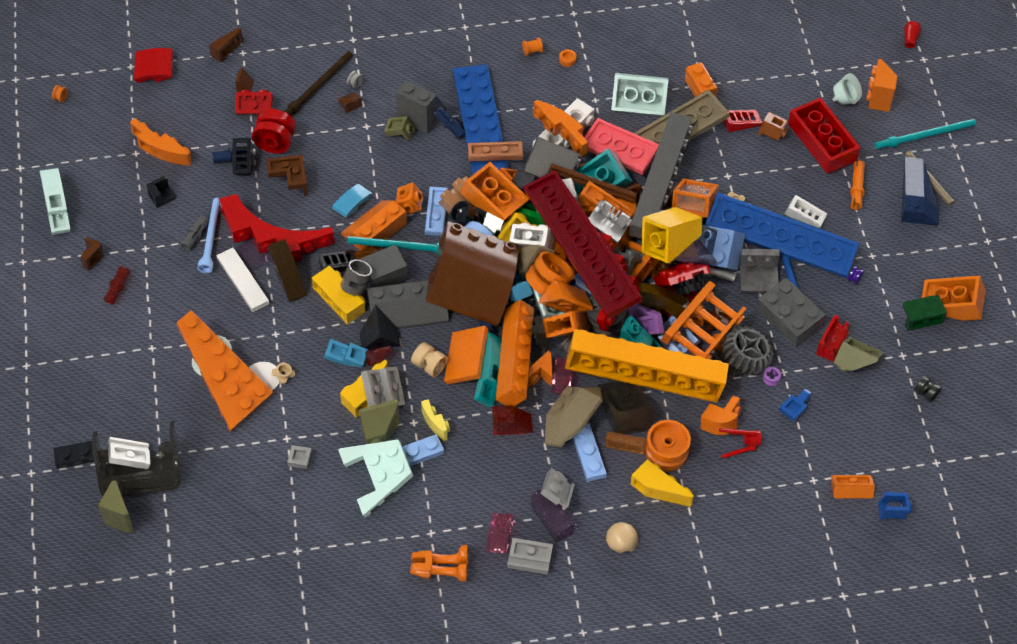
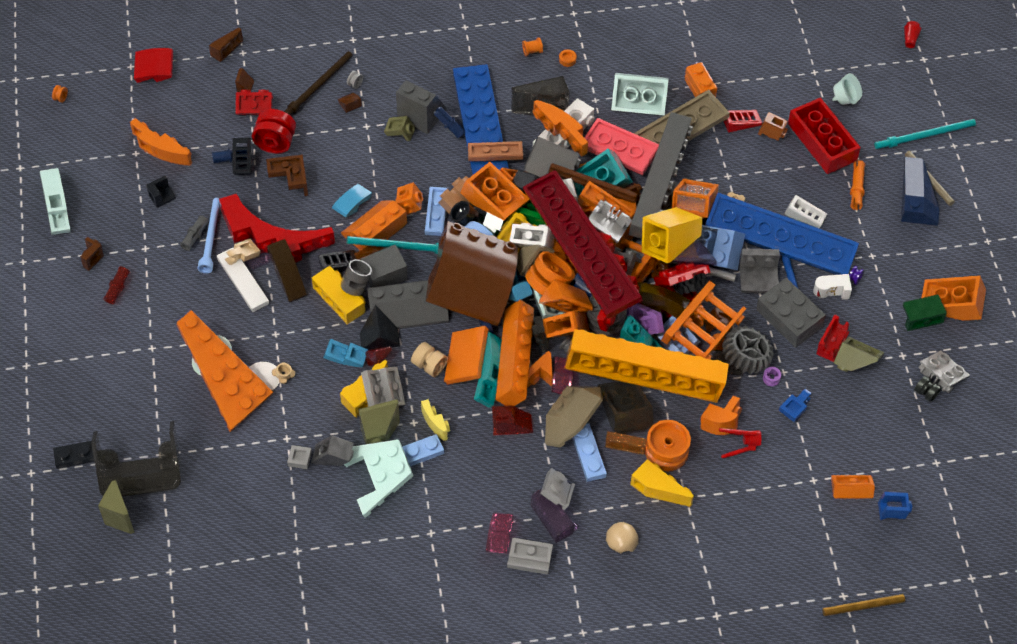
(128, 453): white plate -> none
(245, 250): none -> tan plate
(333, 451): none -> flat silver slope
(424, 562): orange piece -> none
(552, 91): none -> clear smoke slope
(833, 286): none -> white leg
(863, 605): none -> pearl gold bar
(881, 87): orange slope -> none
(944, 369): none -> light grey hinge

